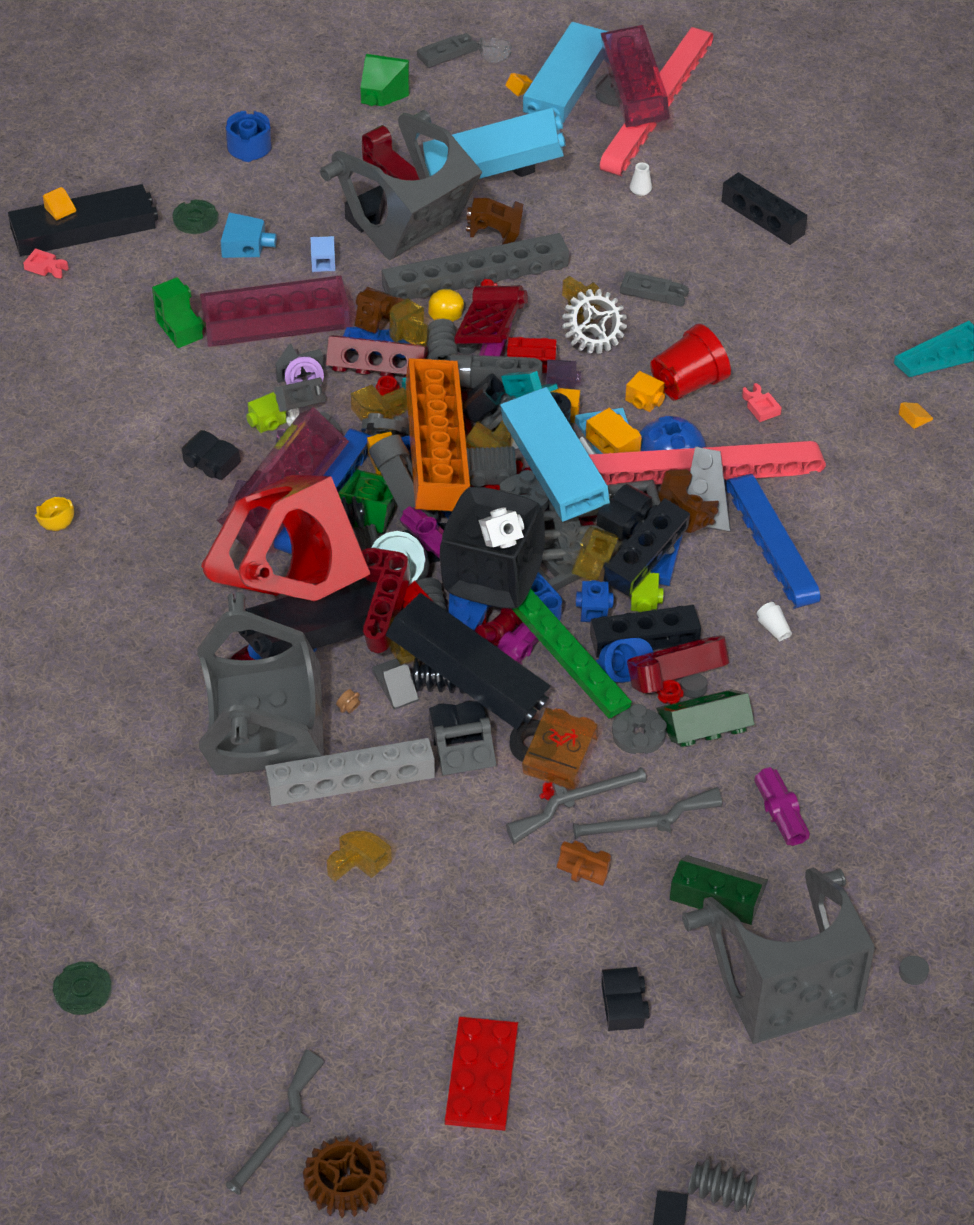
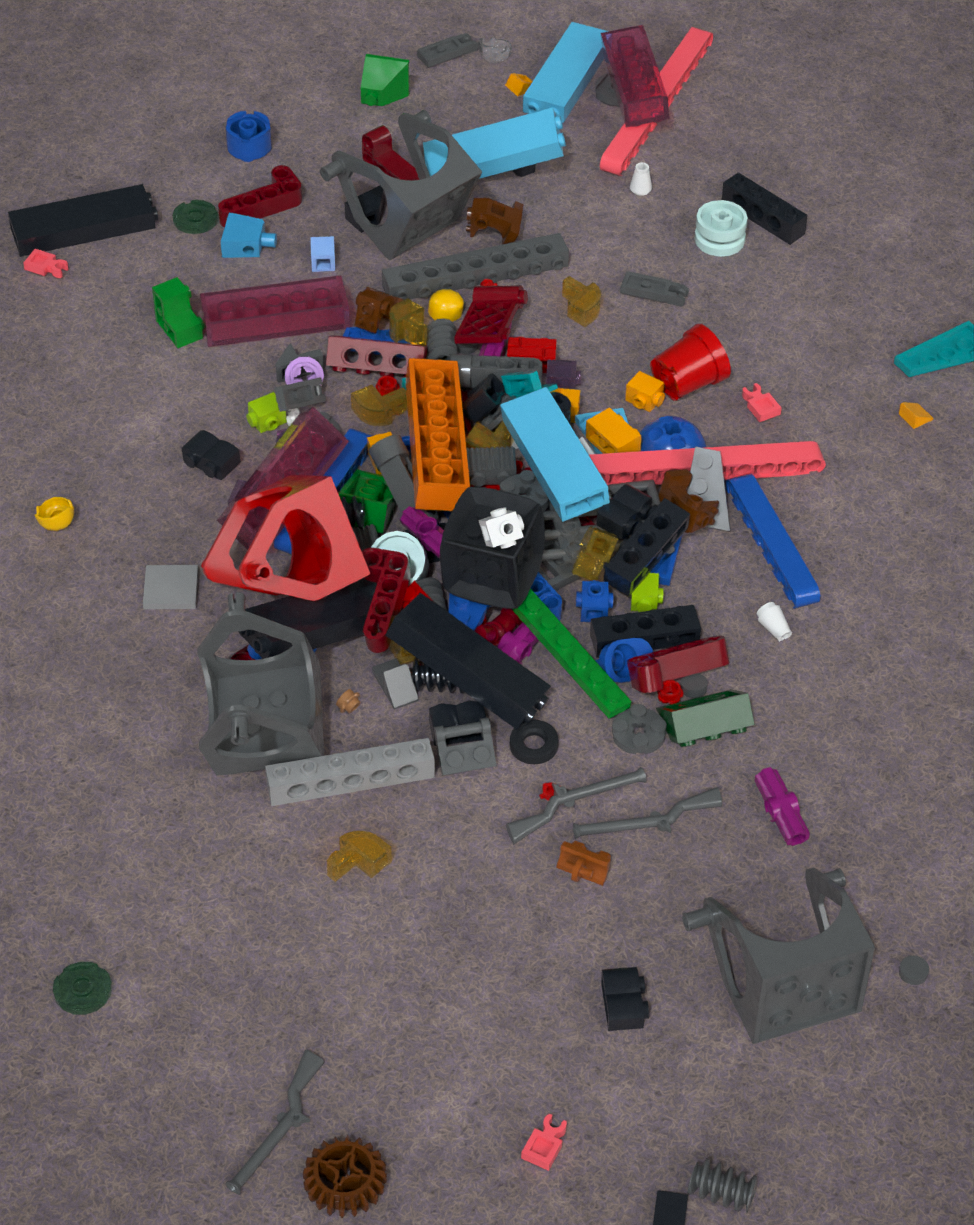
(58, 203): light orange slope -> none
(170, 587): none -> light grey tile
(265, 201): none -> dark red beam
(380, 425): dark grey plate -> none
(481, 1073): red plate -> none
(544, 1146): none -> coral plate
(559, 747): clear orange panel -> none
(591, 313): white gear -> none
(720, 228): none -> light aqua wheel
(732, 888): dark green slope -> none

